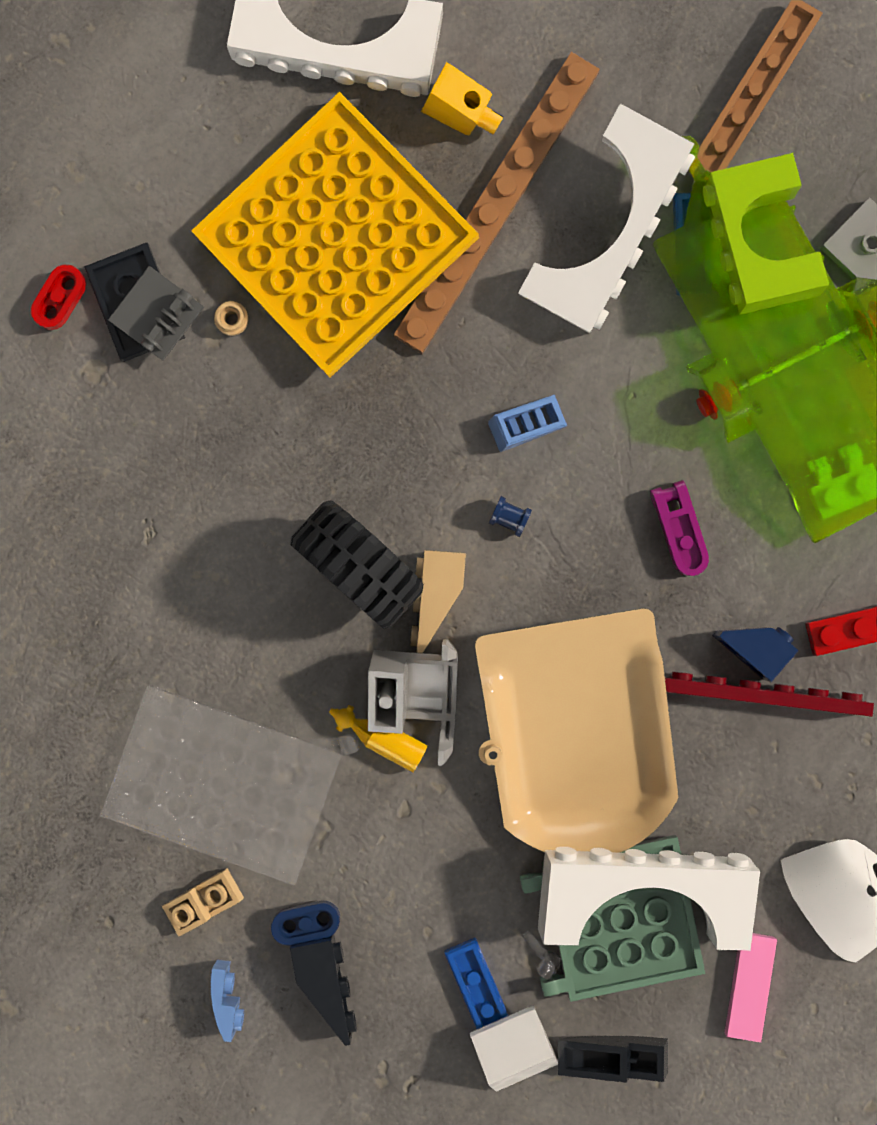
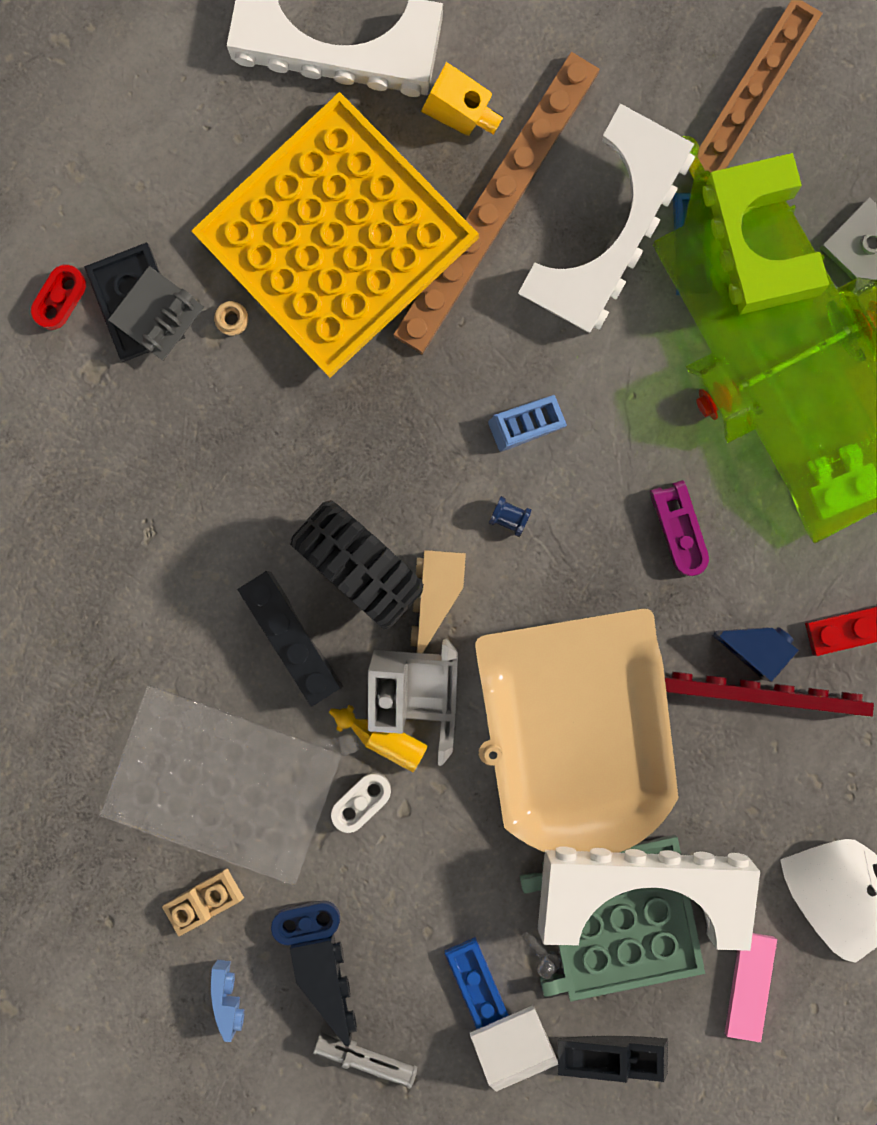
(289, 638): none -> black arch
(361, 801): none -> white plate
(365, 1060): none -> light grey pin

